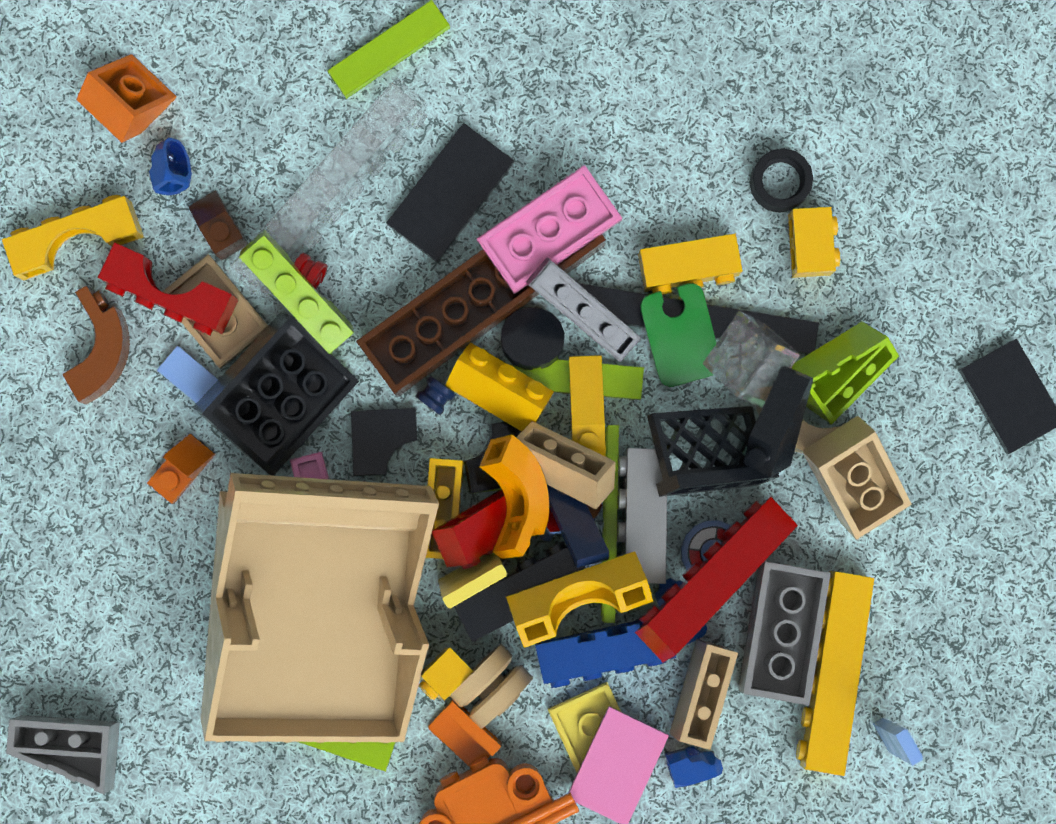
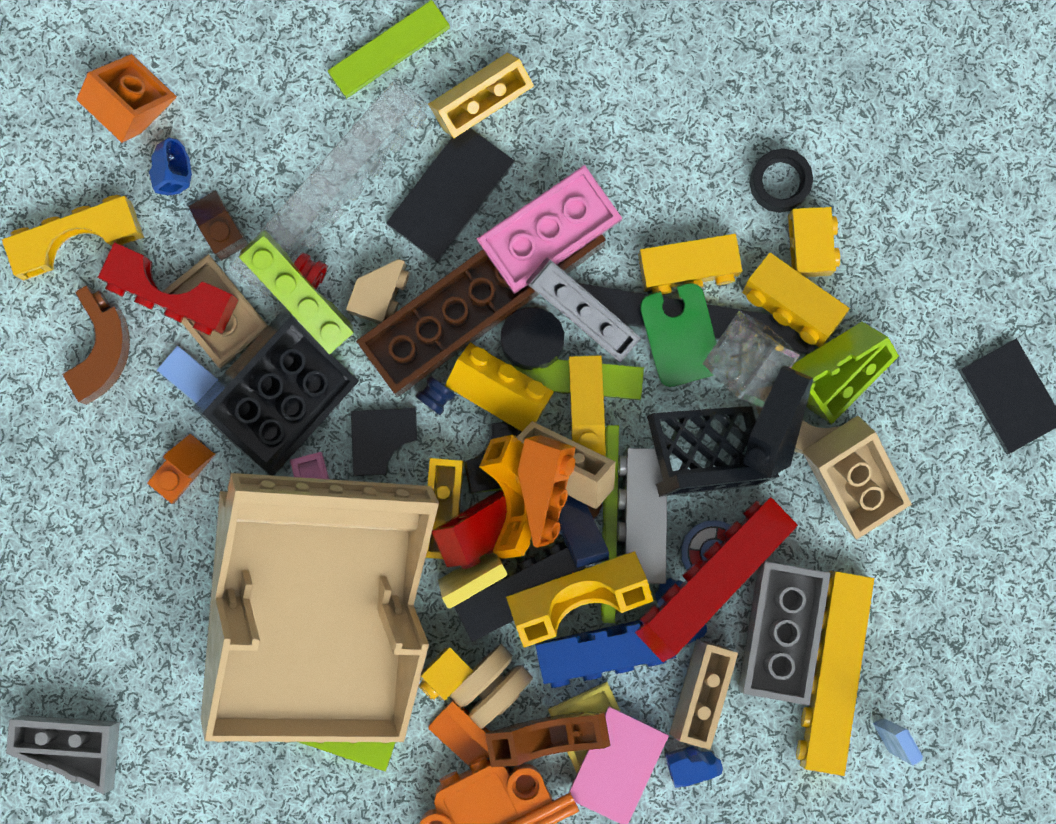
(376, 292): none -> tan slope
(481, 95): none -> yellow brick
(543, 480): none -> orange slope
(547, 736): none -> dark orange arch
(795, 300): none -> yellow brick

